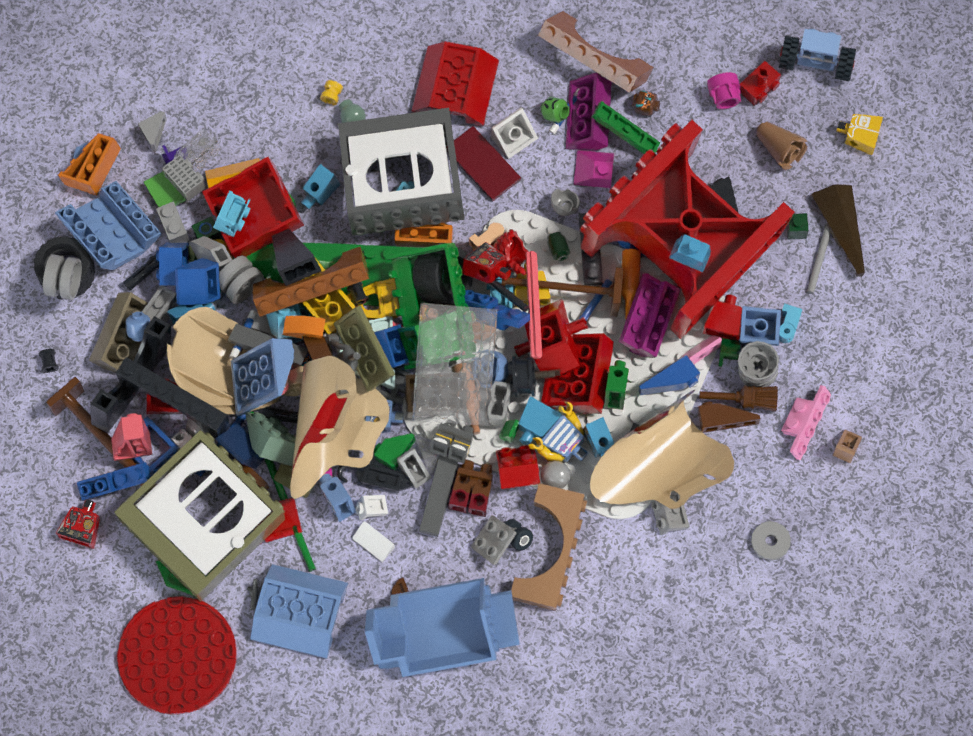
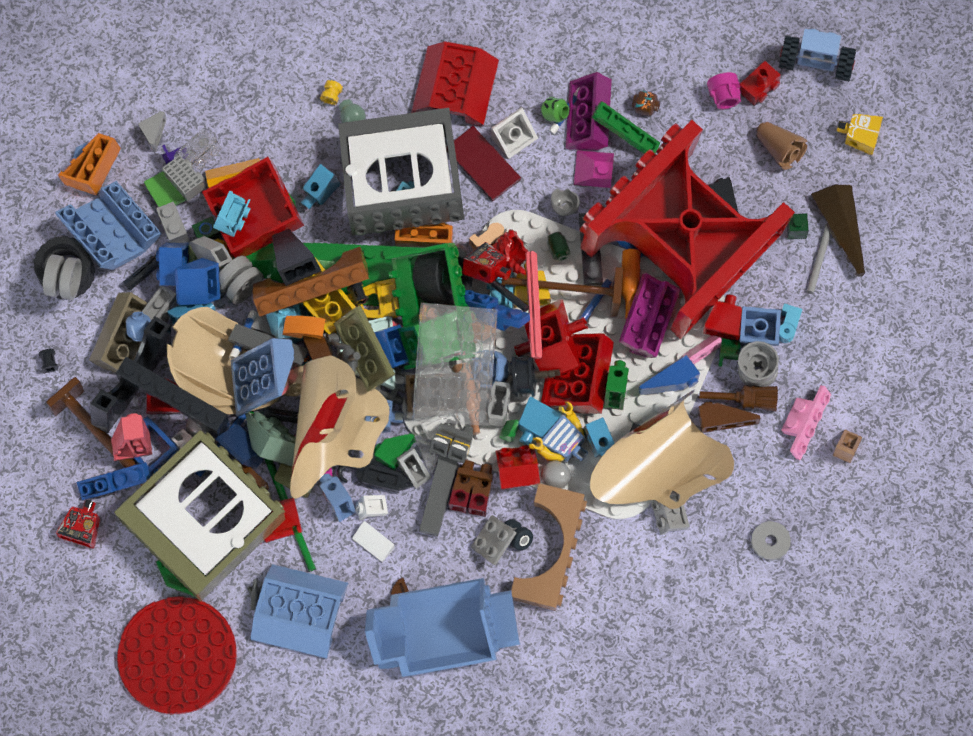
(625, 73): arch -> none
(691, 252): dark azure torso -> none

